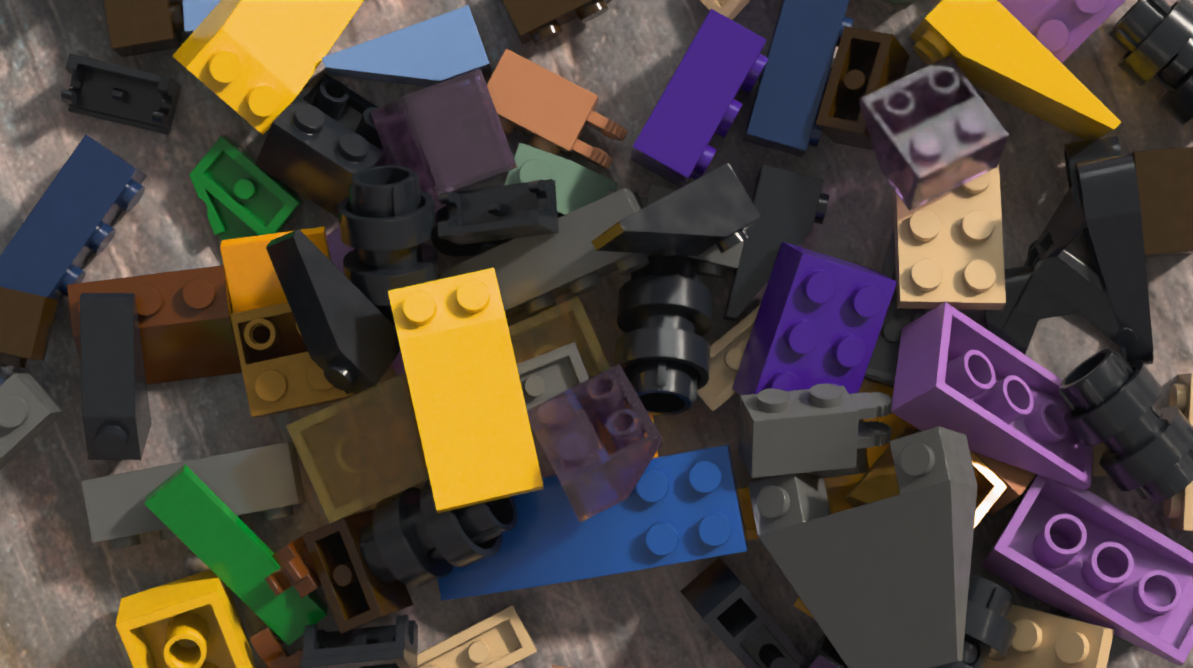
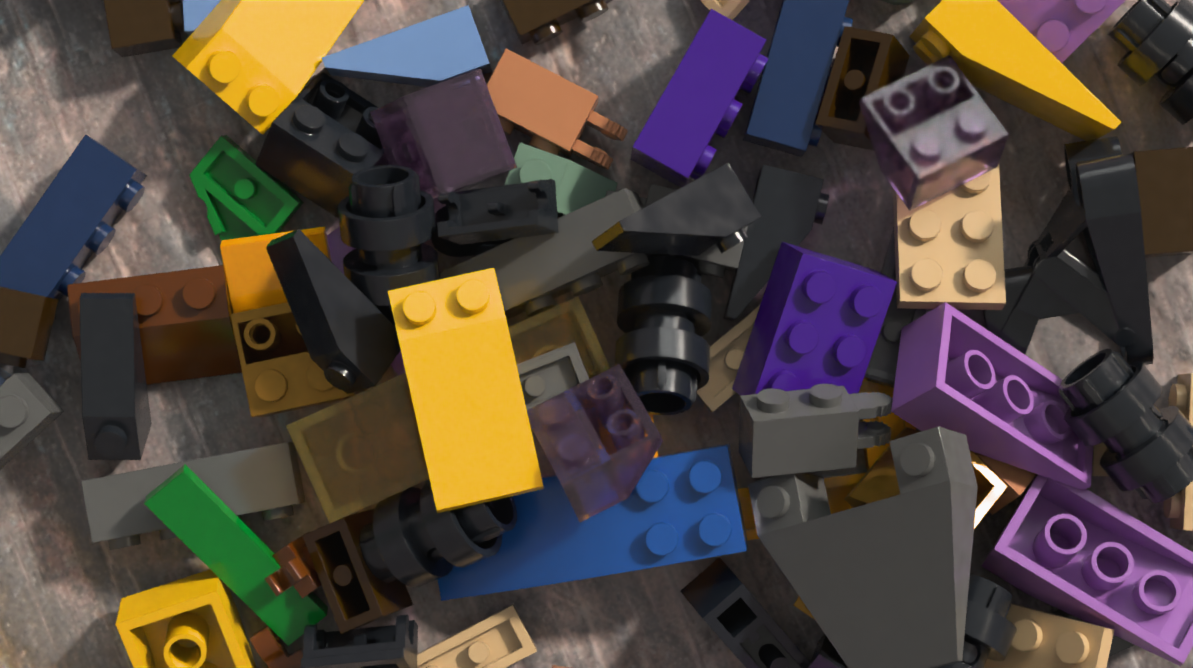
(121, 94): black hinge -> none

